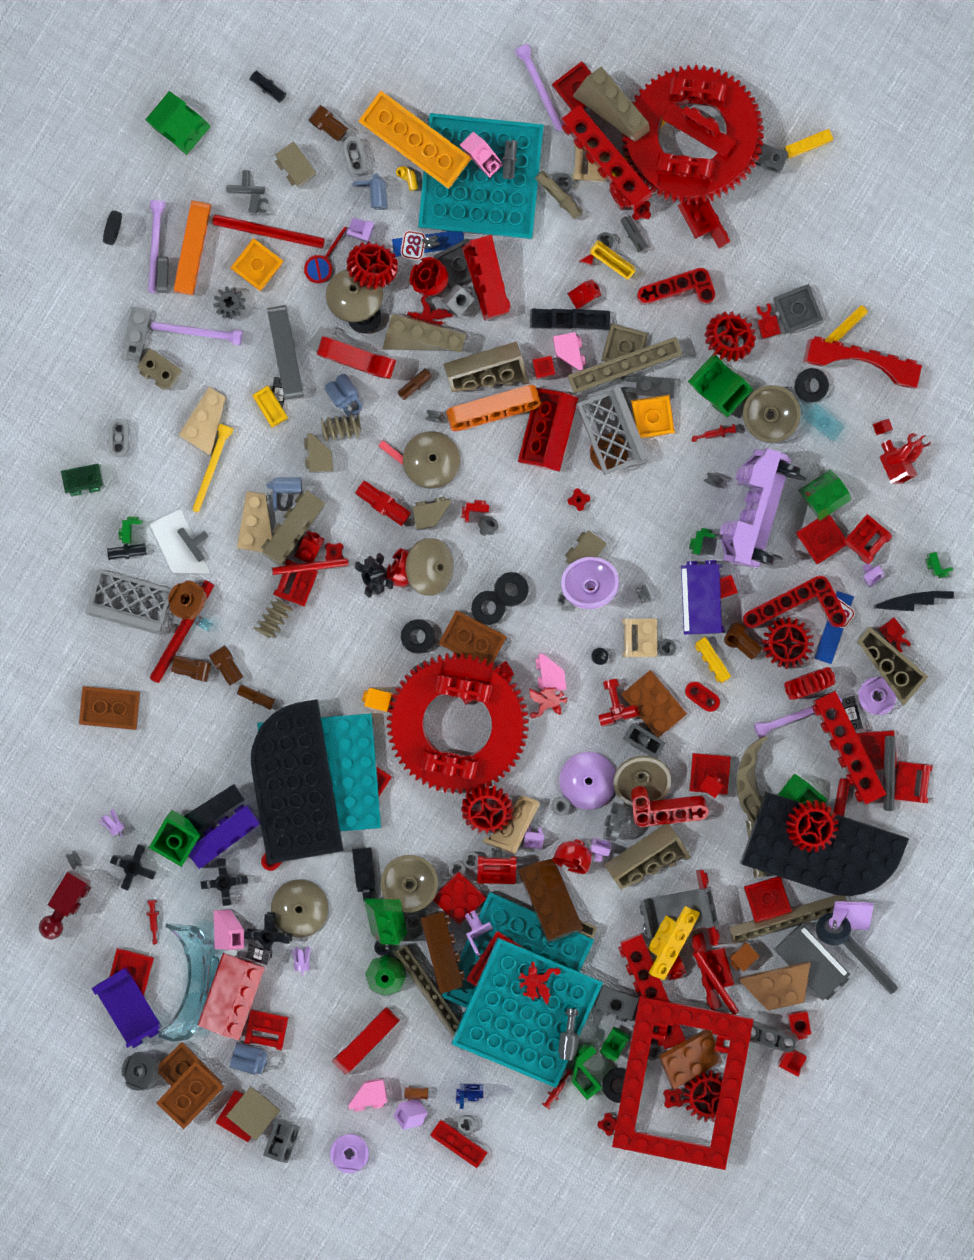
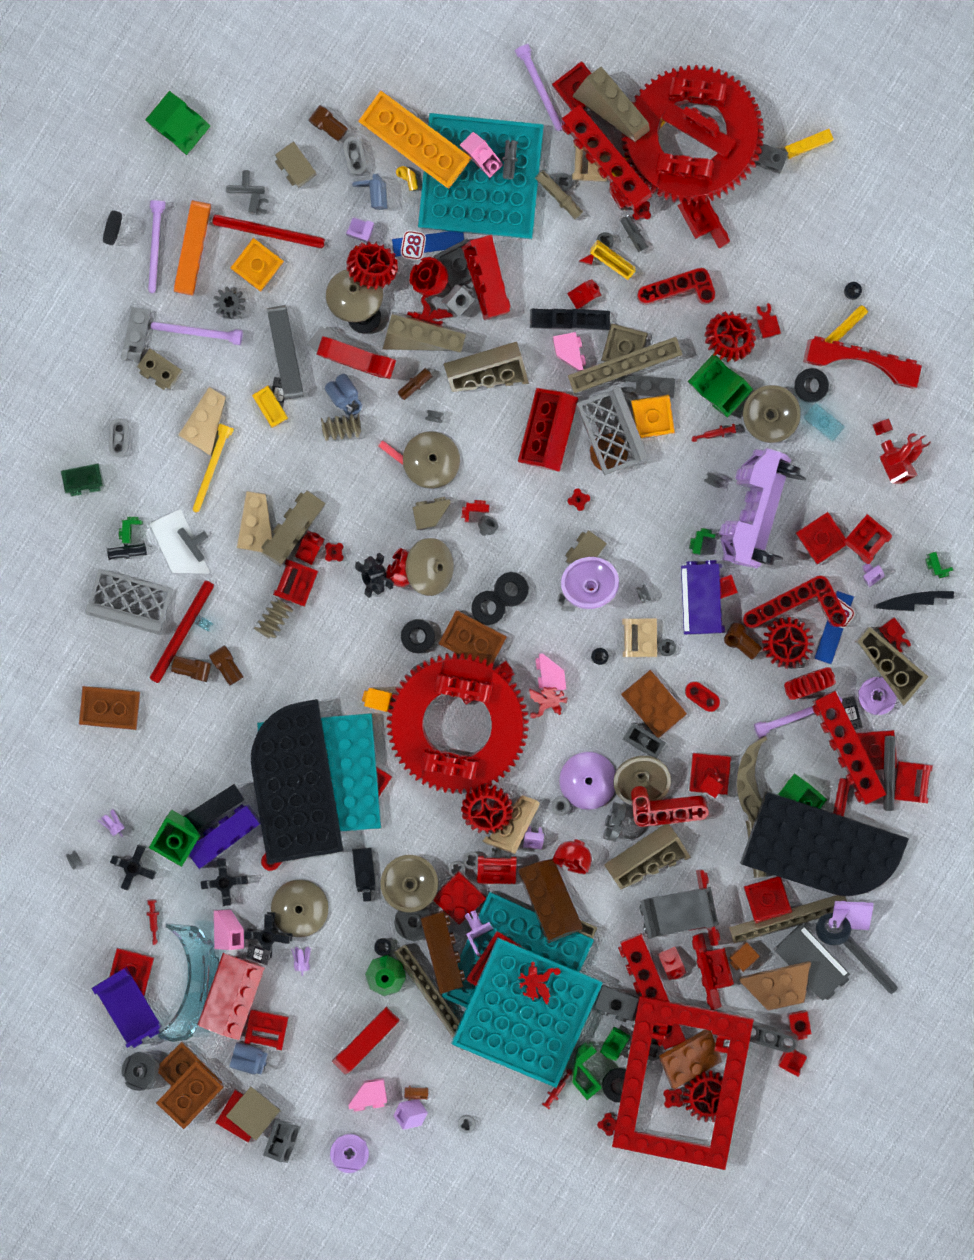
(64, 902): dark red brick -> none
(162, 274): dark grey beam -> none
(195, 604): dark orange plate -> none
(256, 697): reddish brown axle -> none
(268, 86): black pin -> none
(284, 485): sand blue piece -> none
(310, 566): red bar -> none
(318, 267): piece -> none
(319, 455): dark tan slope -> none
(383, 503): red piece -> none
(386, 920): green slope -> none
(431, 242): dark grey bush -> none
(458, 1143): red plate -> none
(470, 1091): clear blue bracket -> none
(493, 408): orange beam -> none
(543, 367): red panel -> none
(569, 1039): dark grey piece -> none
(600, 848): lavender tile -> none
(617, 711): red bar -> none
(670, 940): yellow bracket -> none
(712, 659): yellow piece -> none
(715, 982): red bar -> none
(797, 308): dark grey plate -> none
(819, 822): red gear -> none
(825, 494): green slope -> none
(856, 295): none -> black bush

